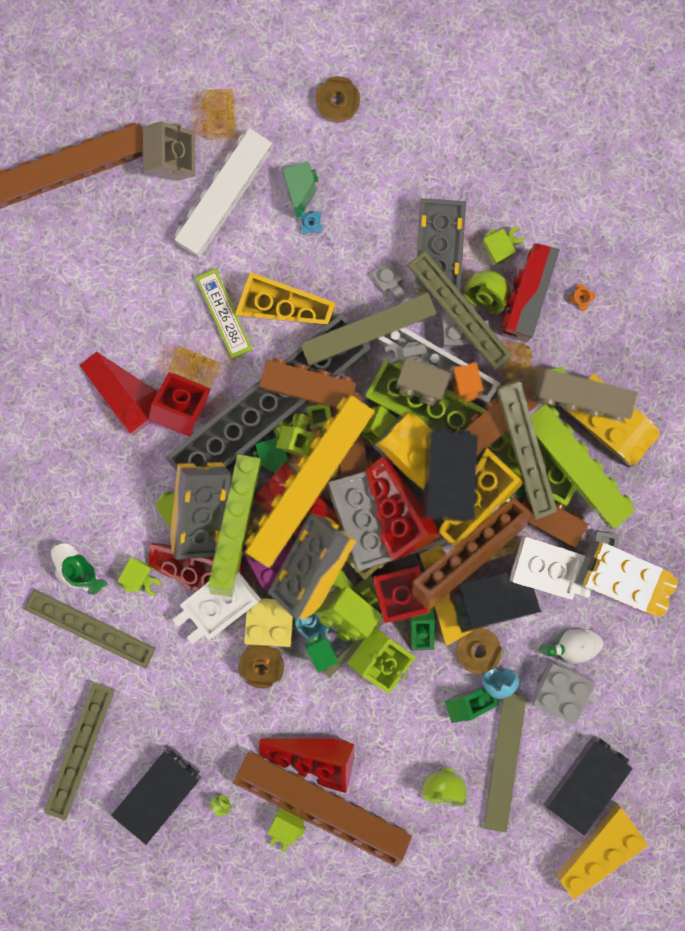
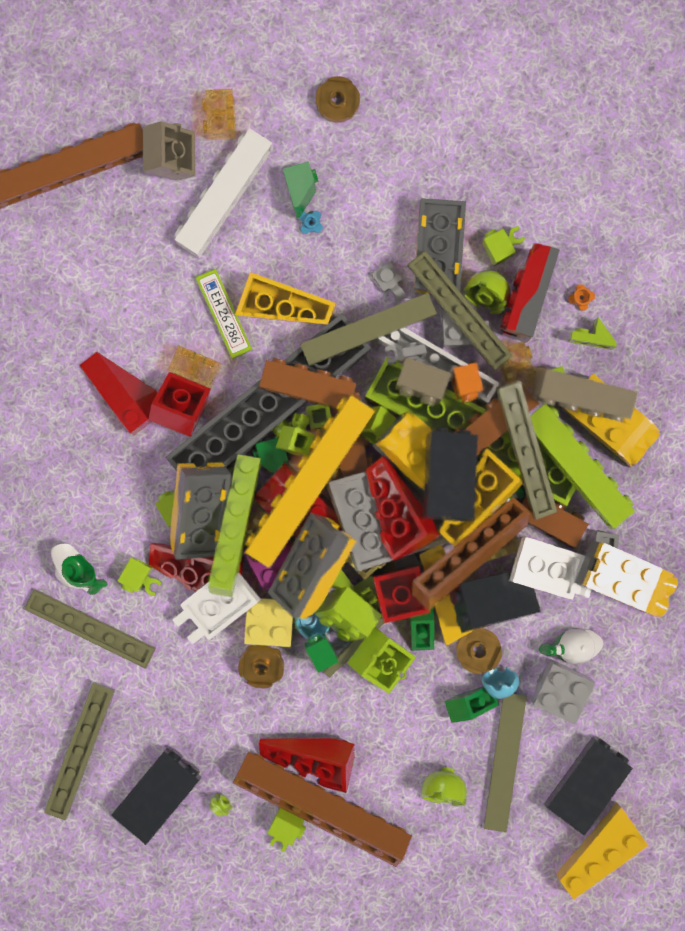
(599, 338): none -> lime slope

